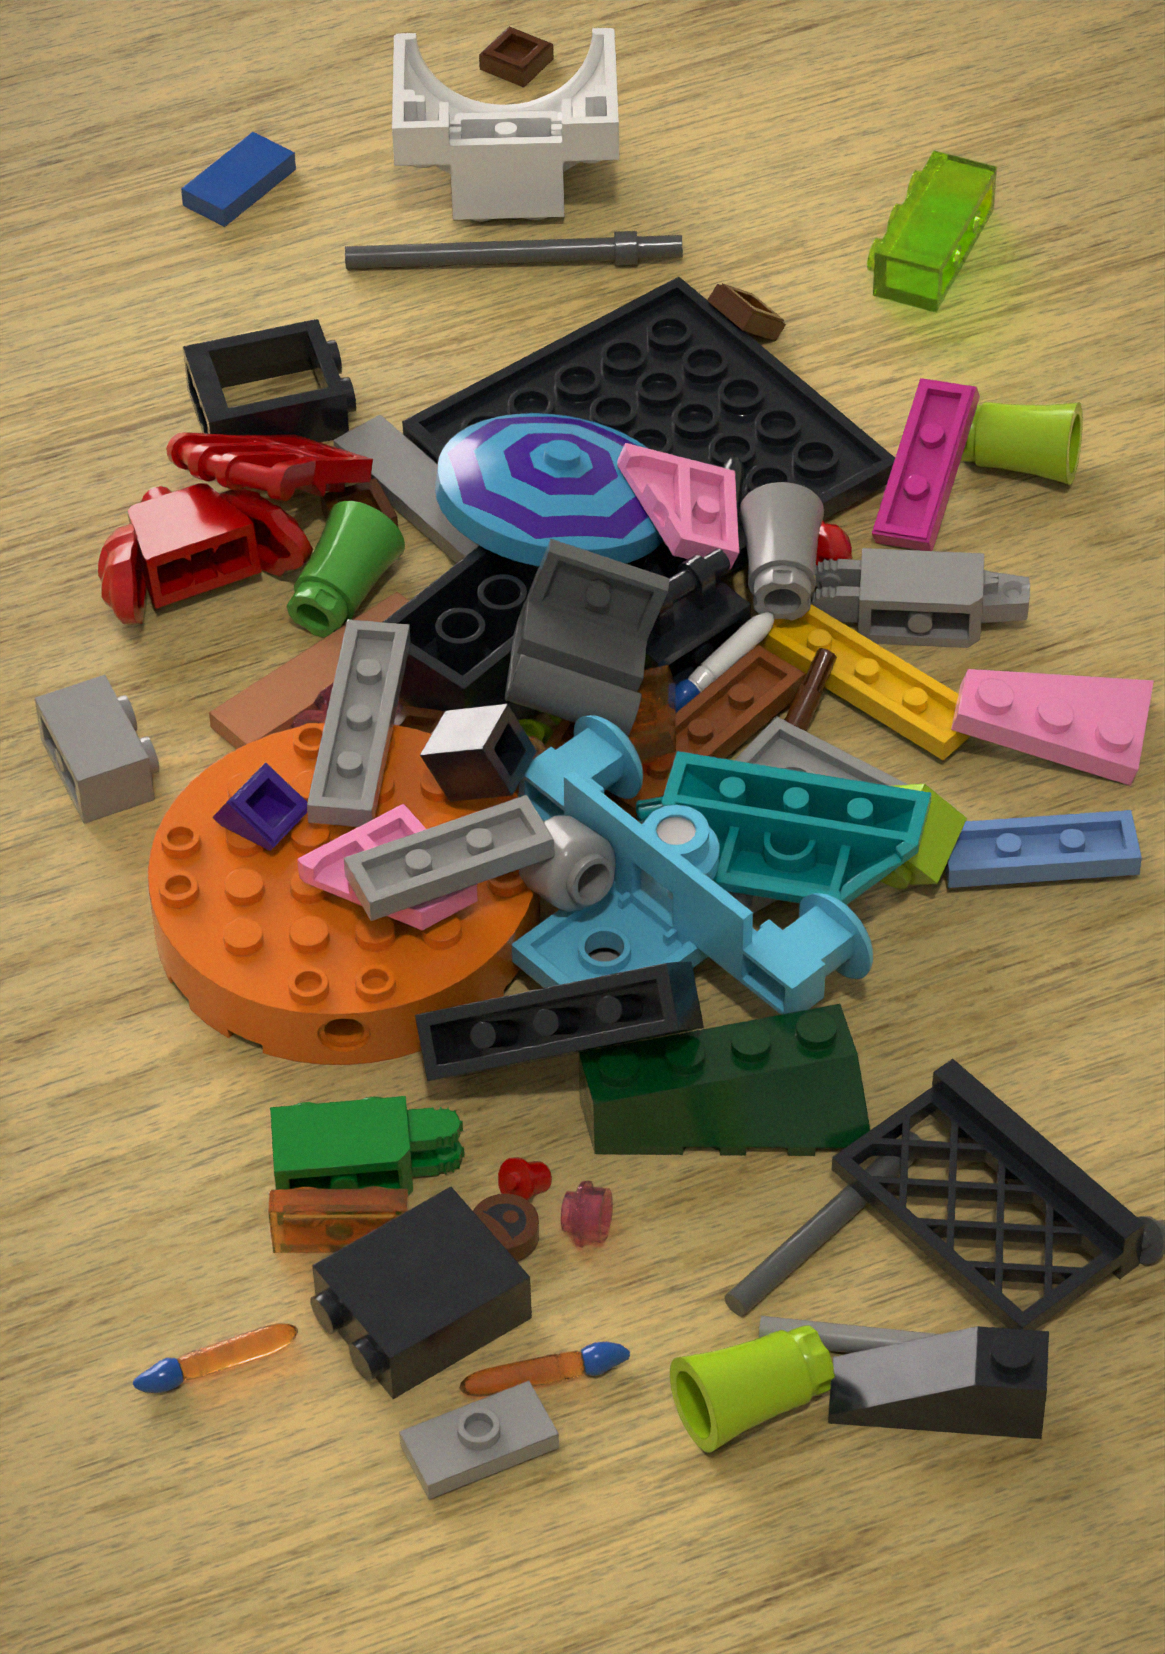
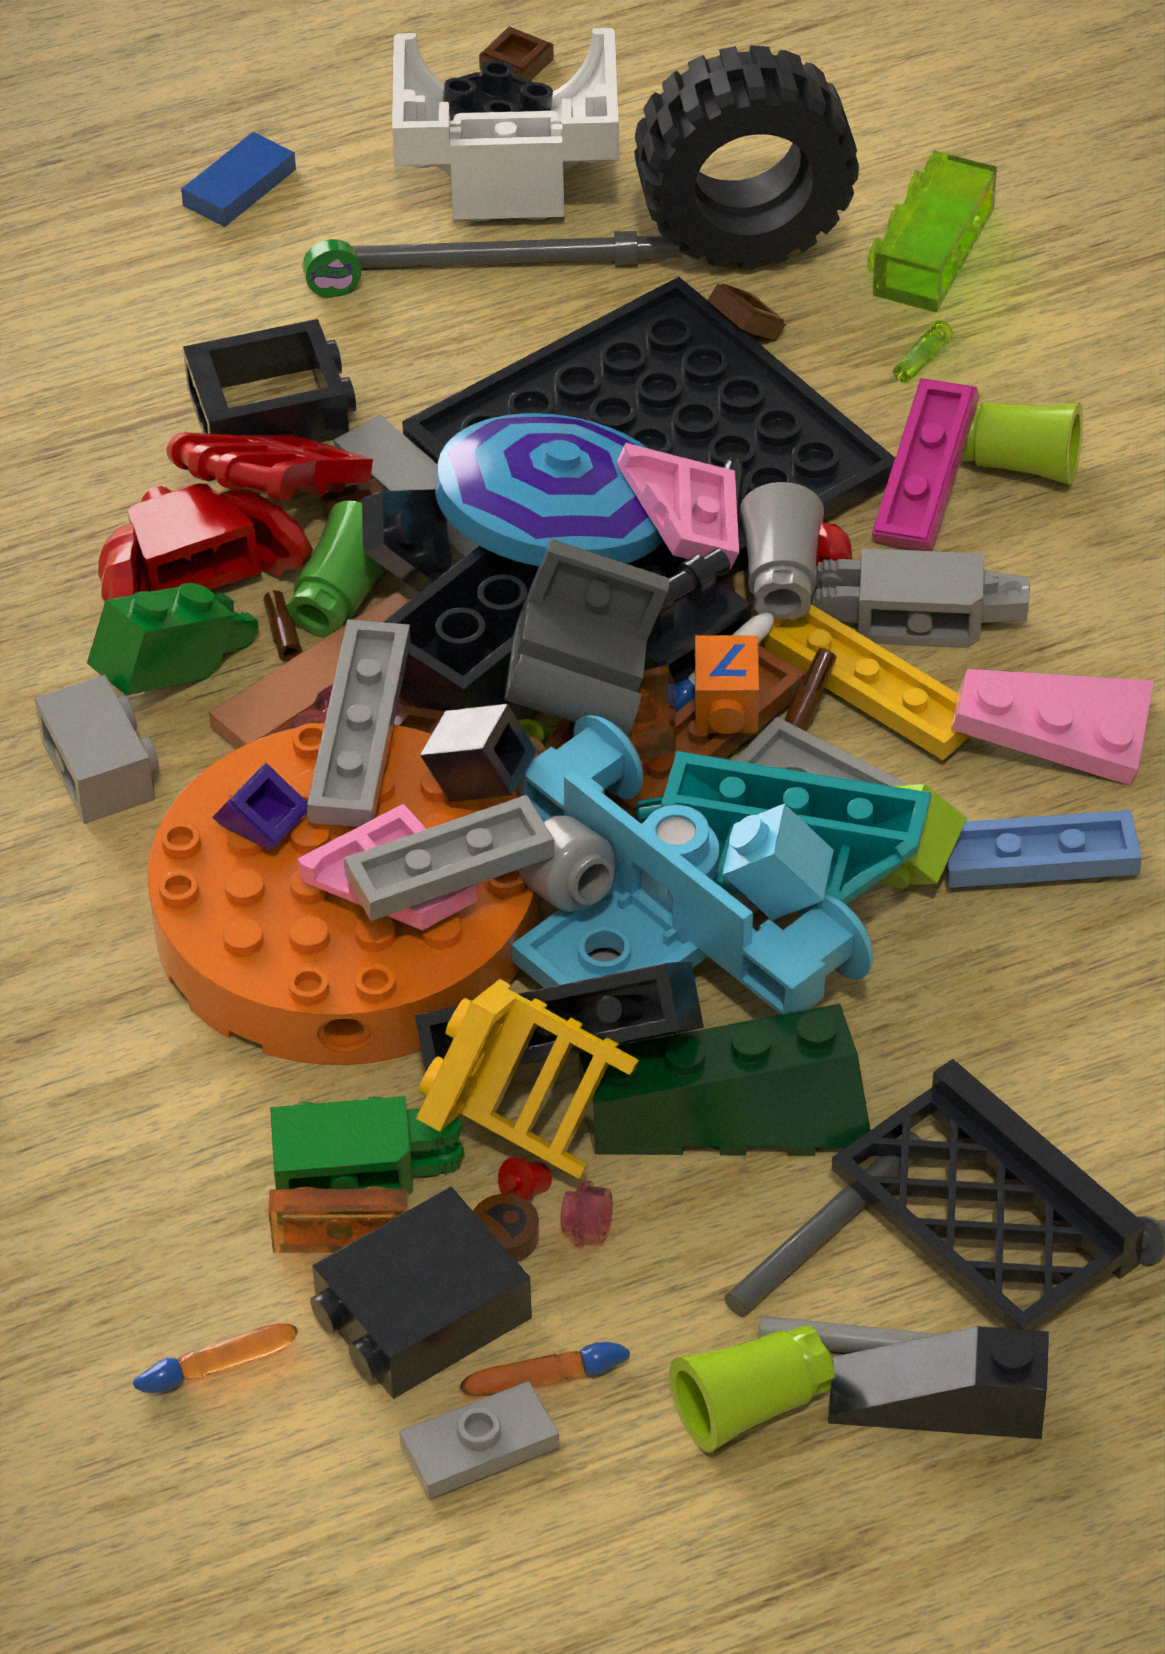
(167, 637): none -> green hinge
(282, 627): none -> reddish brown pin
(331, 268): none -> green tile
(407, 535): none -> black wing
(483, 1058): none -> yellow plate
(496, 91): none -> black dish
(726, 684): none -> orange brick
(736, 99): none -> black tyre
(778, 862): none -> medium azure brick
(923, 351): none -> clear neon green pin

